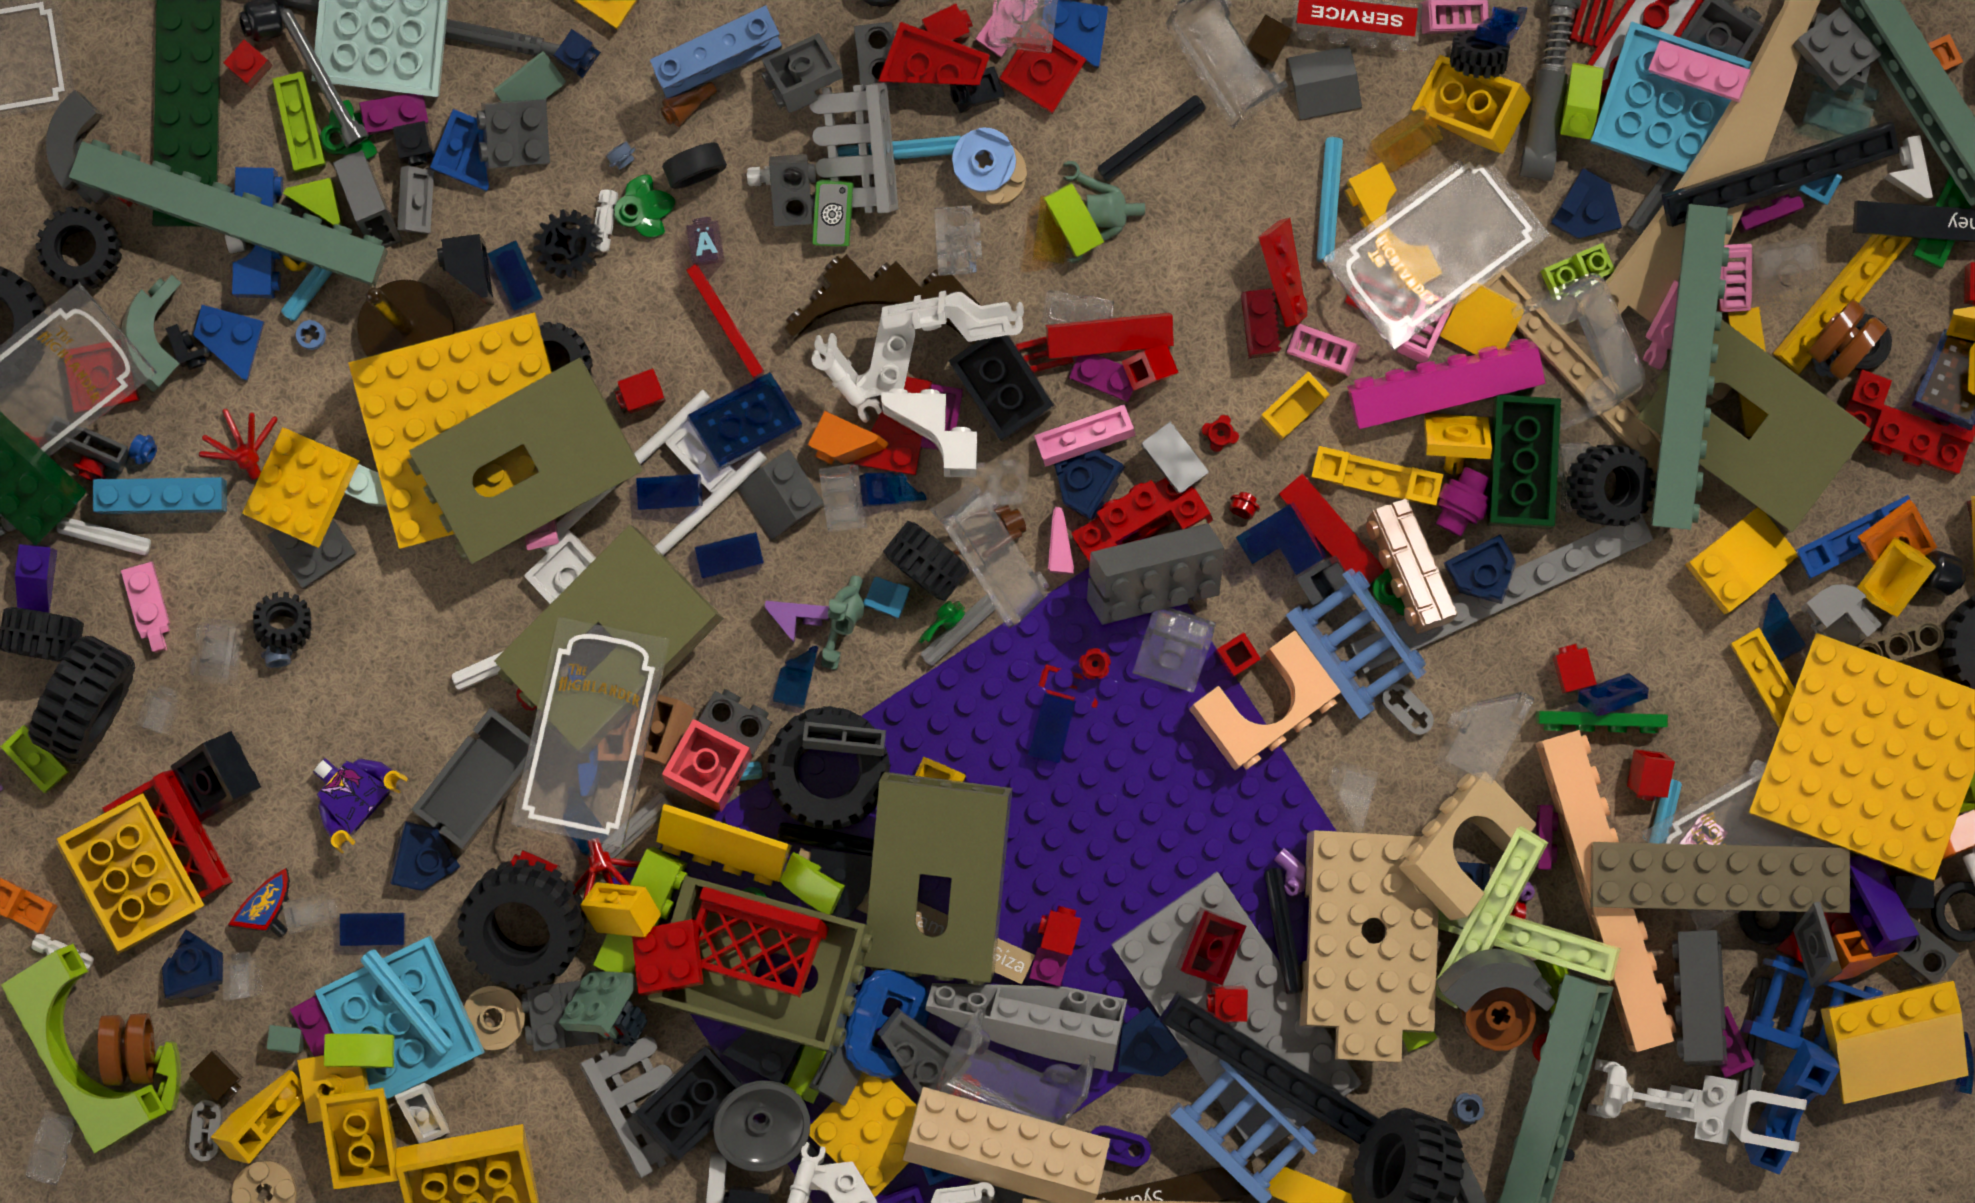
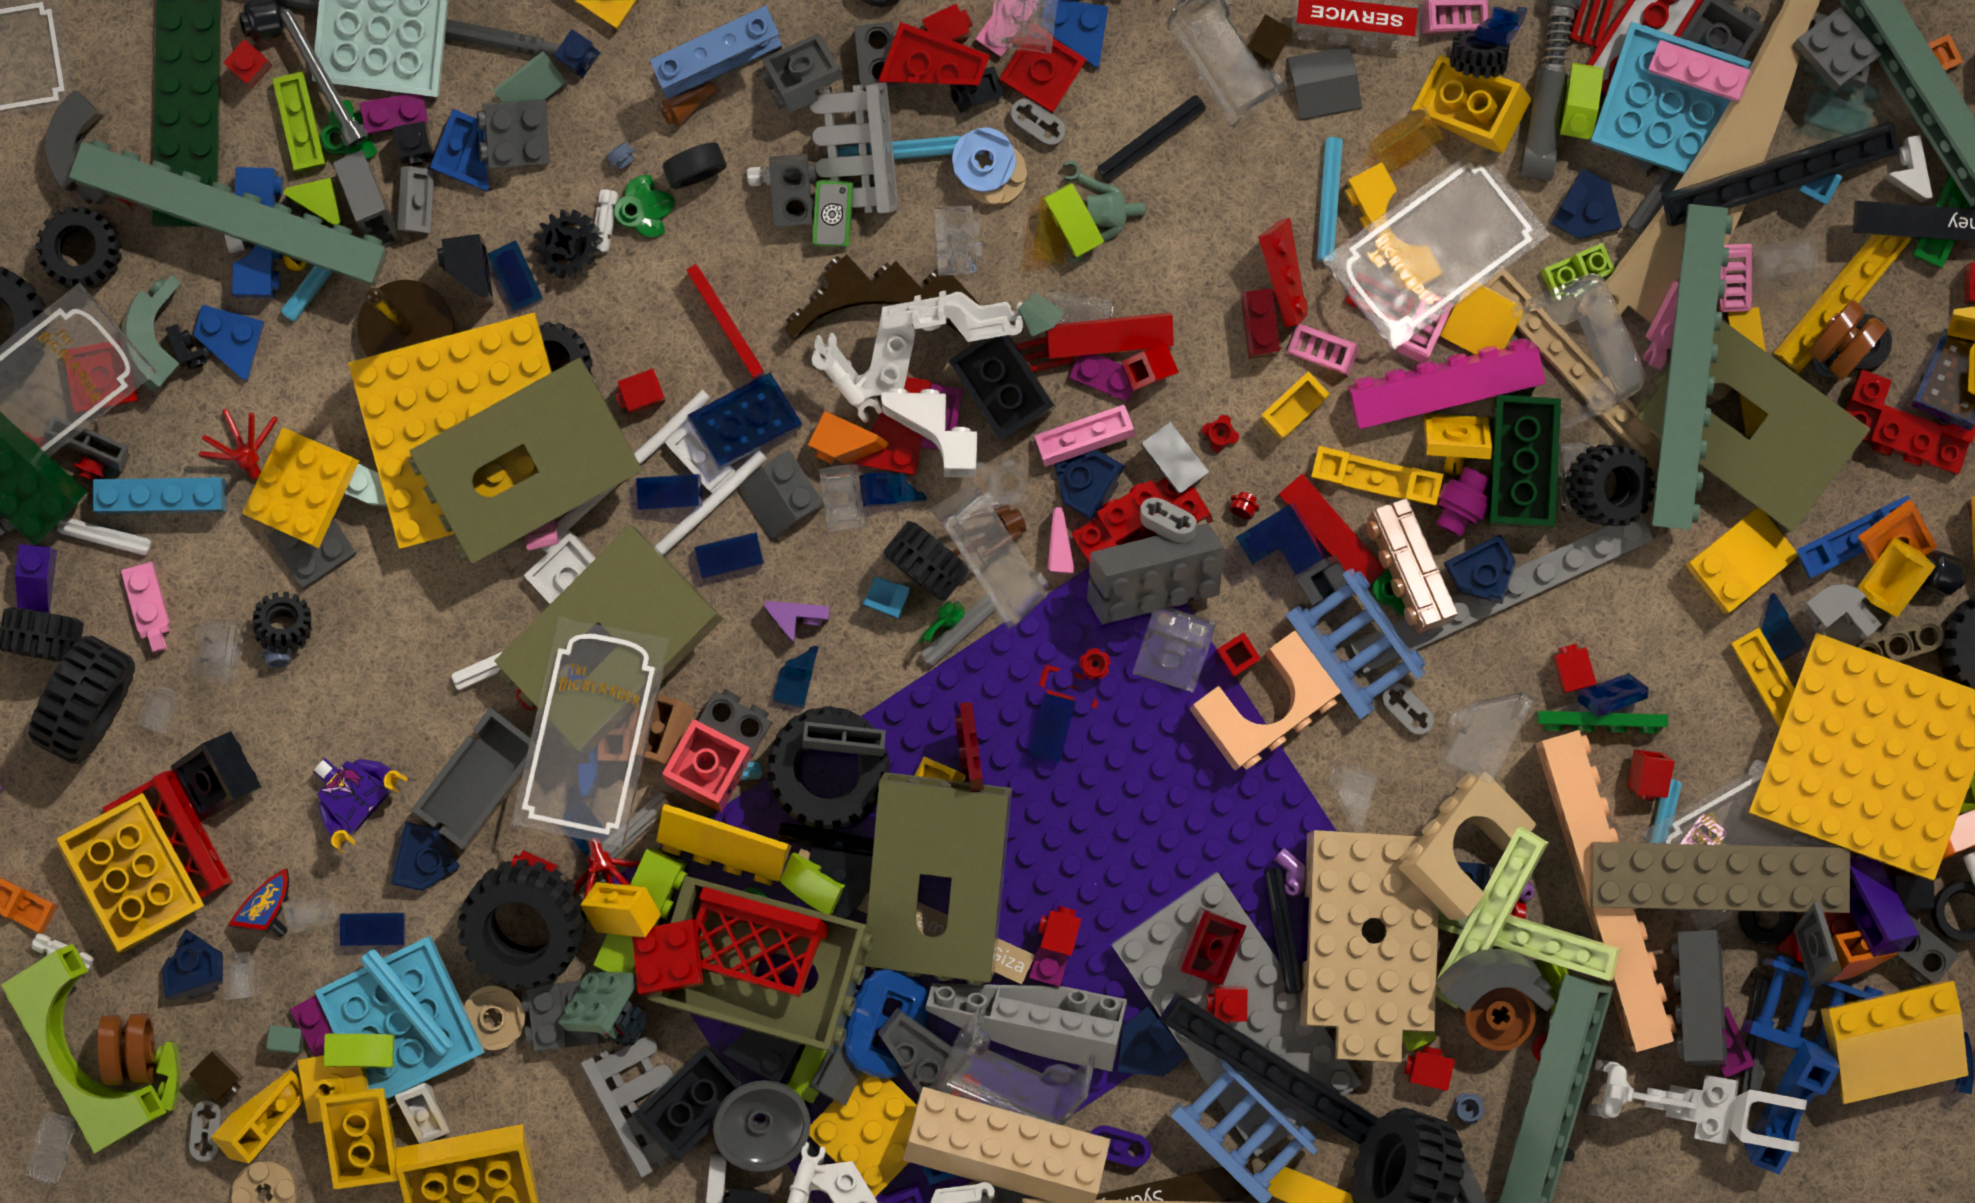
(34, 761): lime plate -> none
(142, 449): blue plate -> none
(307, 325): medium blue bush -> none
(705, 241): brick -> none
(844, 611): sand green piece -> none
(969, 746): none -> dark red wing
(1034, 129): none -> light grey beam
(1039, 314): none -> sand green slope
(1168, 520): none -> light grey beam
(1429, 1068): none -> red brick
(1546, 823): magenta plate -> none
(1782, 207): magenta plate -> none

